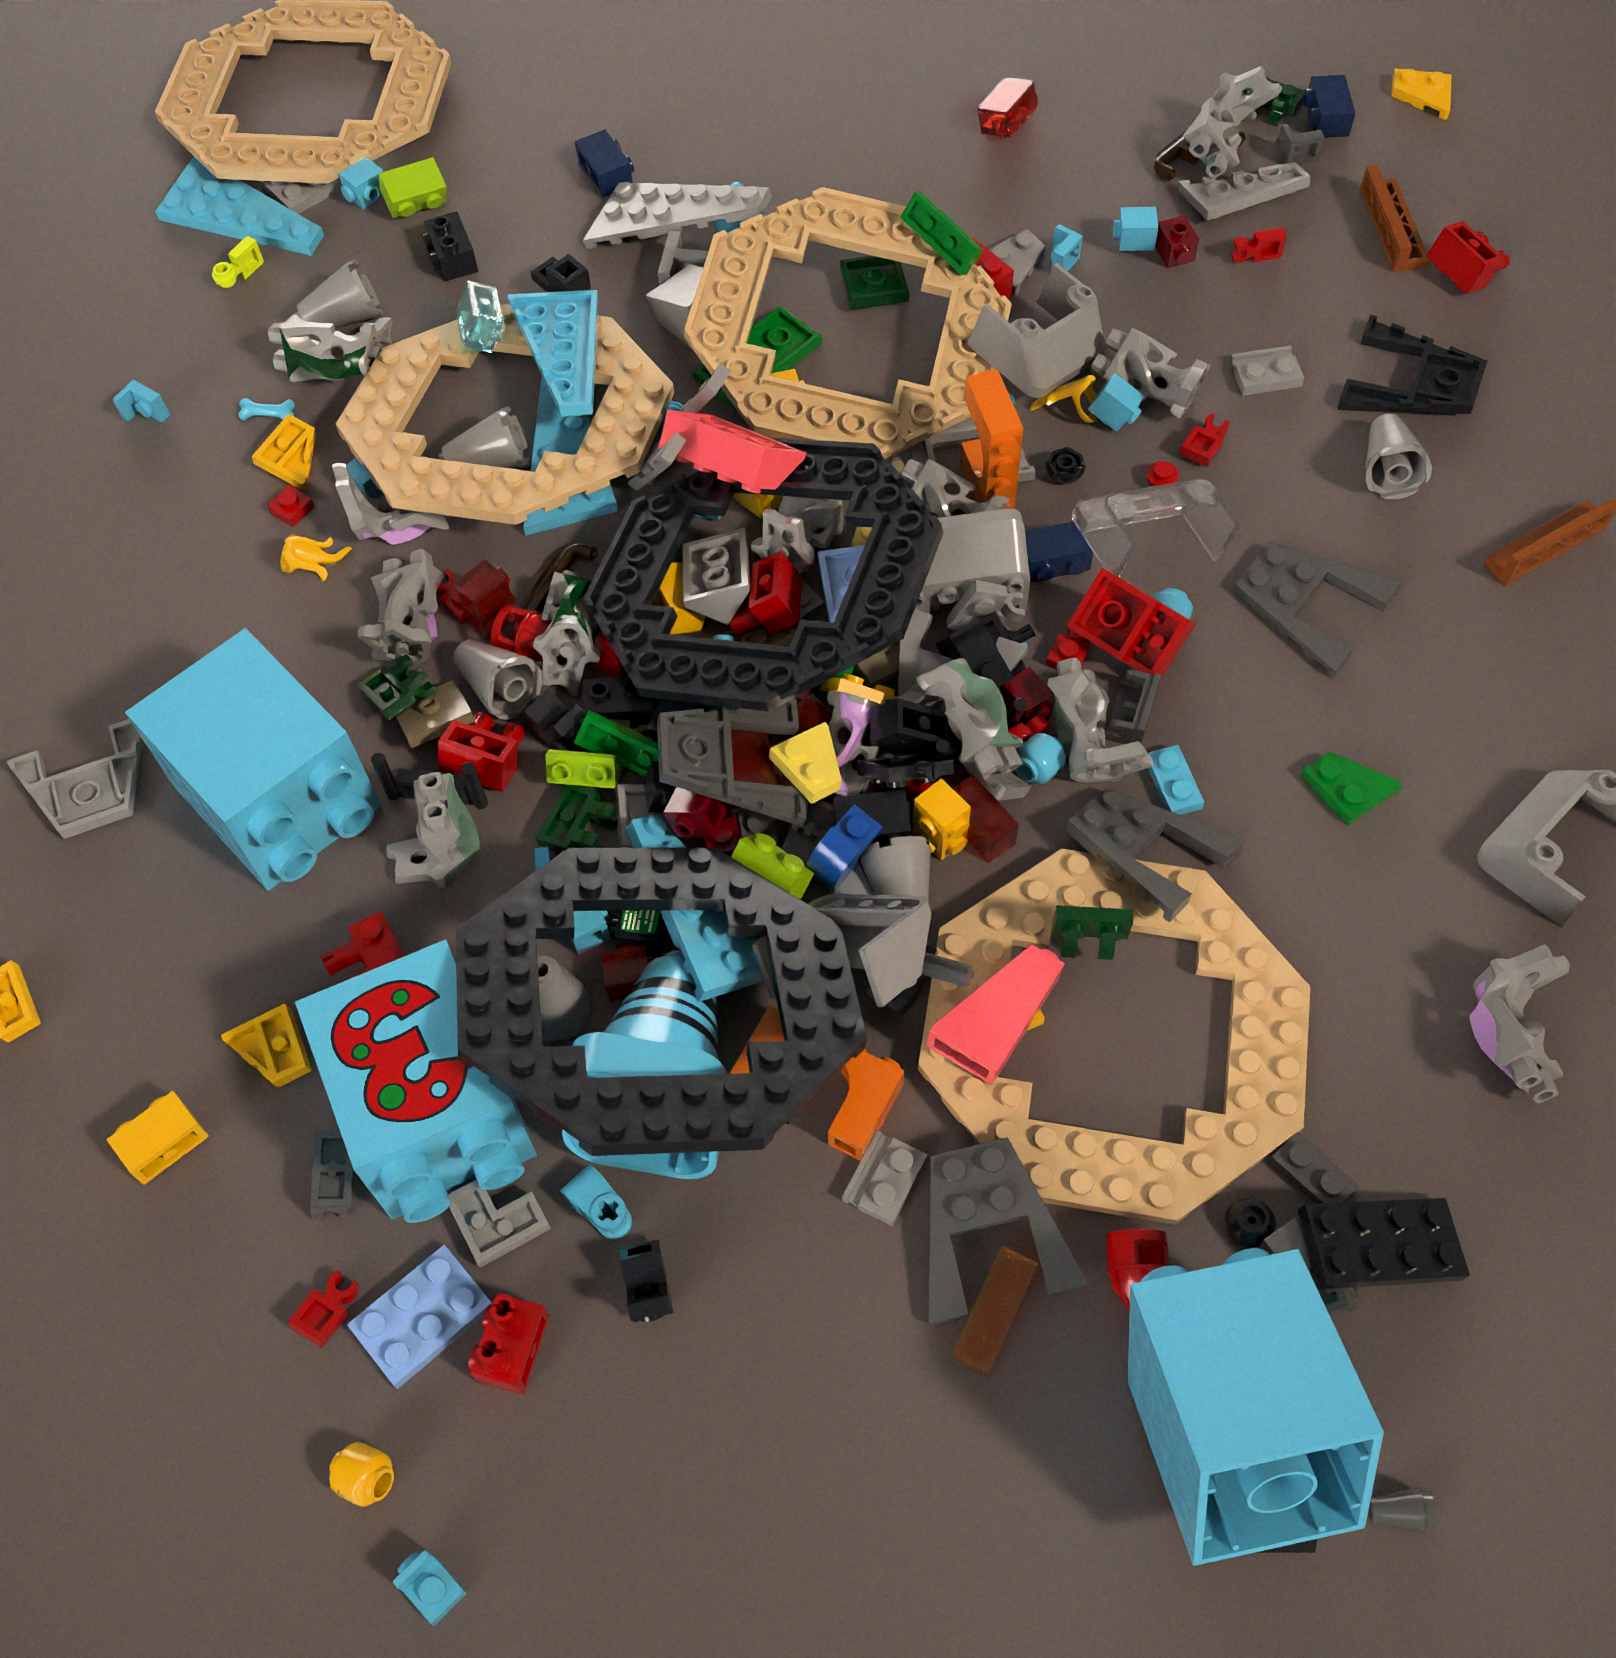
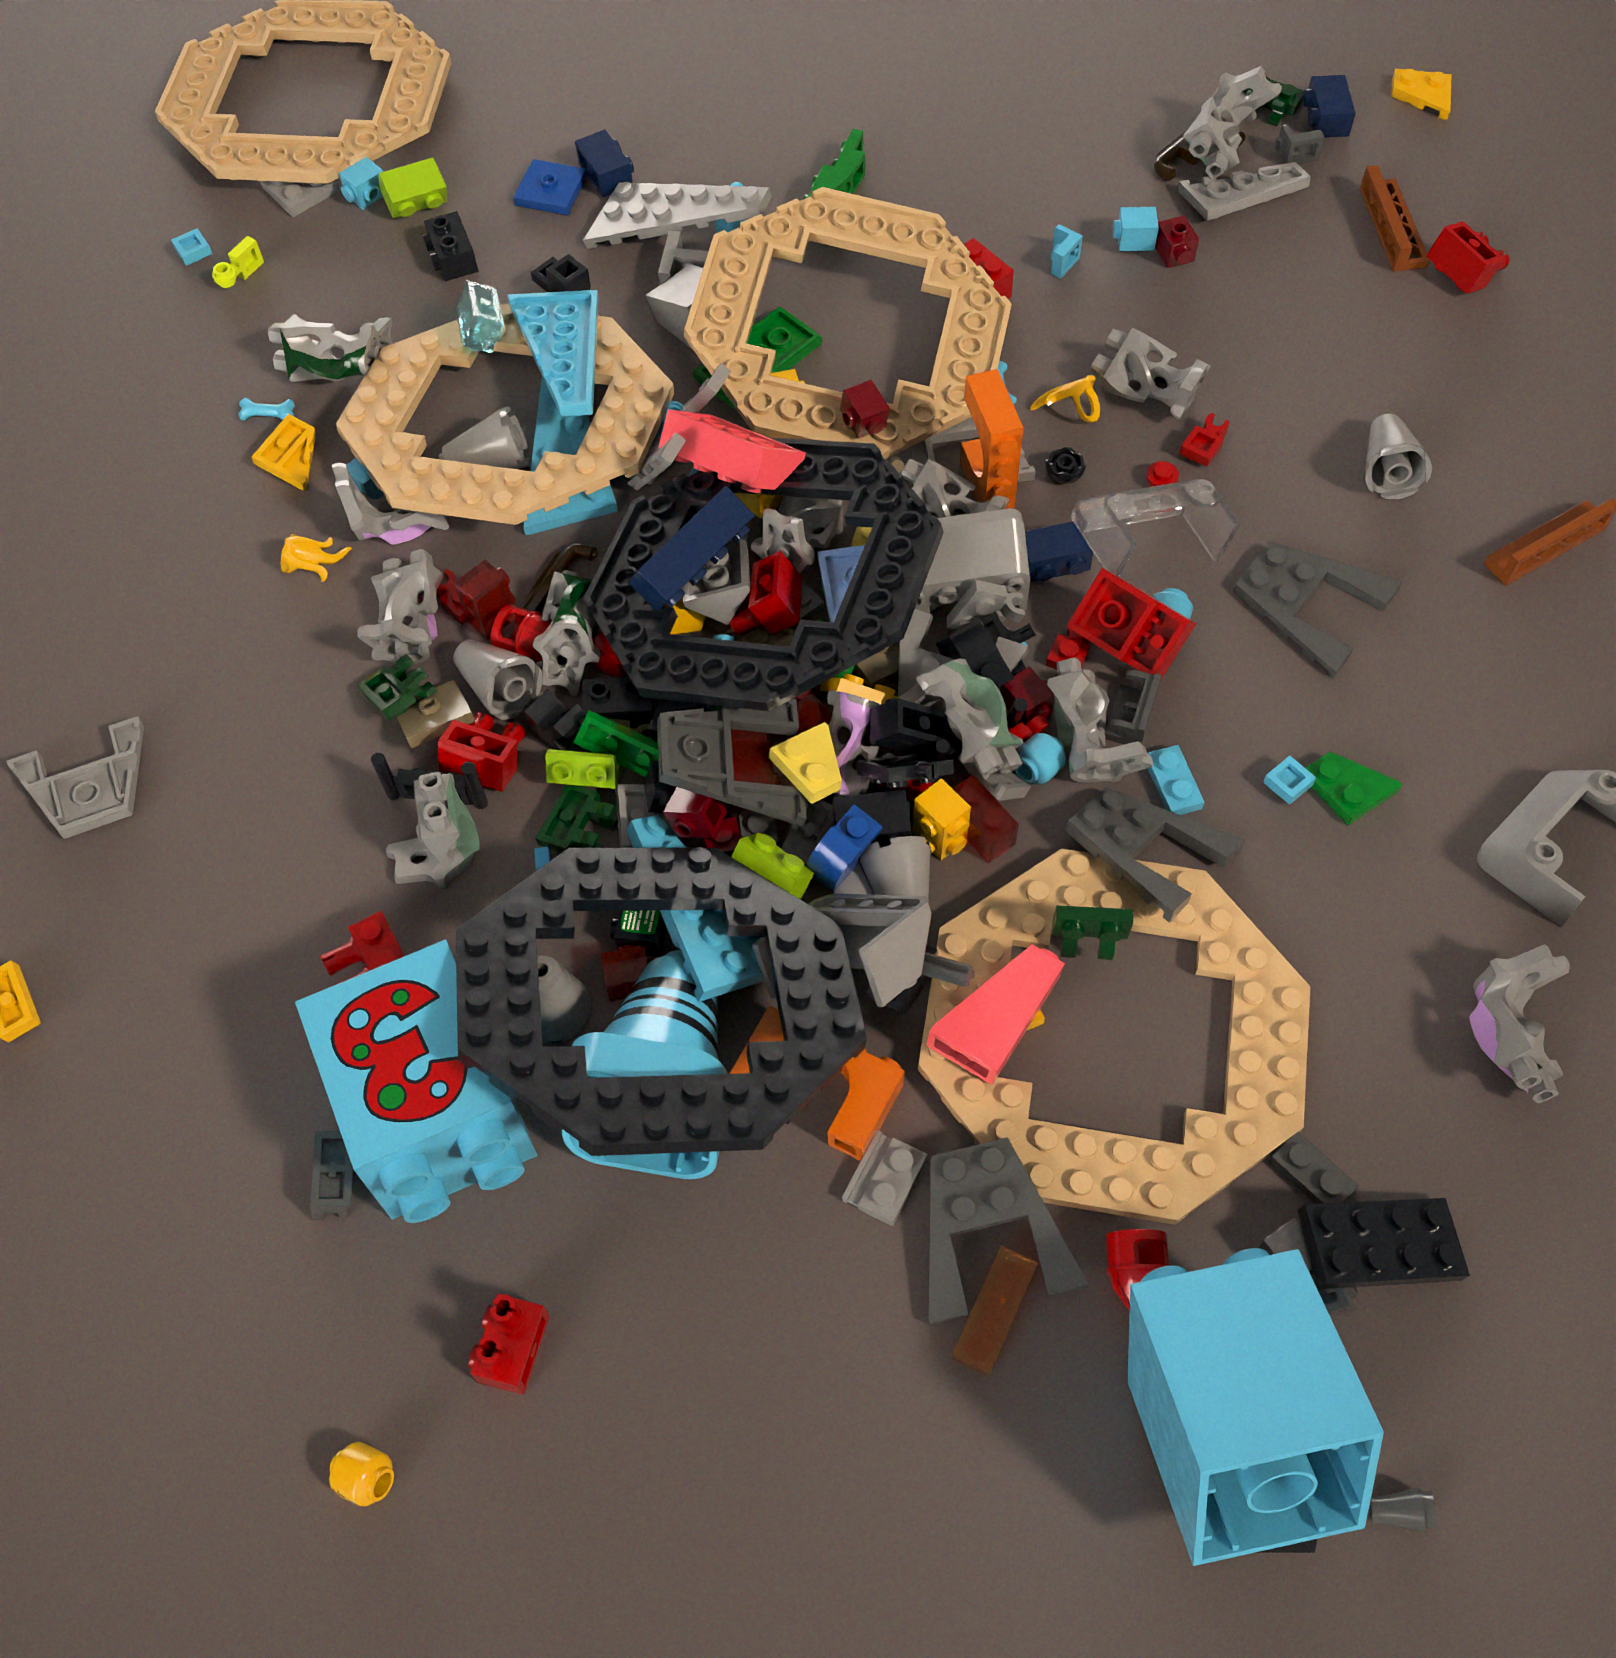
(141, 399): medium azure bracket -> none
(157, 1137): yellow brick -> none
(191, 246): none -> medium azure plate
(235, 211): medium azure wing -> none
(257, 759): medium azure brick -> none
(272, 1045): yellow wing -> none
(291, 505): red plate -> none
(323, 1314): red plate -> none
(341, 299): light grey cone -> none
(420, 1316): light blue plate -> none
(428, 1585): medium azure bracket -> none
(492, 1231): light grey plate -> none
(550, 187): none -> blue plate
(589, 930): medium azure brick -> none
(596, 1199): medium azure piece -> none
(645, 1282): black brick -> none
(690, 549): none -> dark blue wedge
(845, 171): none -> green slope
(864, 409): none -> dark red brick
(873, 282): dark green plate -> none
(941, 233): green plate -> none
(1007, 107): clear red brick -> none
(1020, 254): light grey wing -> none
(1042, 358): light grey windscreen -> none
(1116, 403): medium azure brick -> none
(1241, 1229): black plate -> none
(1264, 246): red plate -> none
(1266, 370): light grey plate -> none
(1289, 780): none -> medium azure plate
(1442, 384): black wing -> none

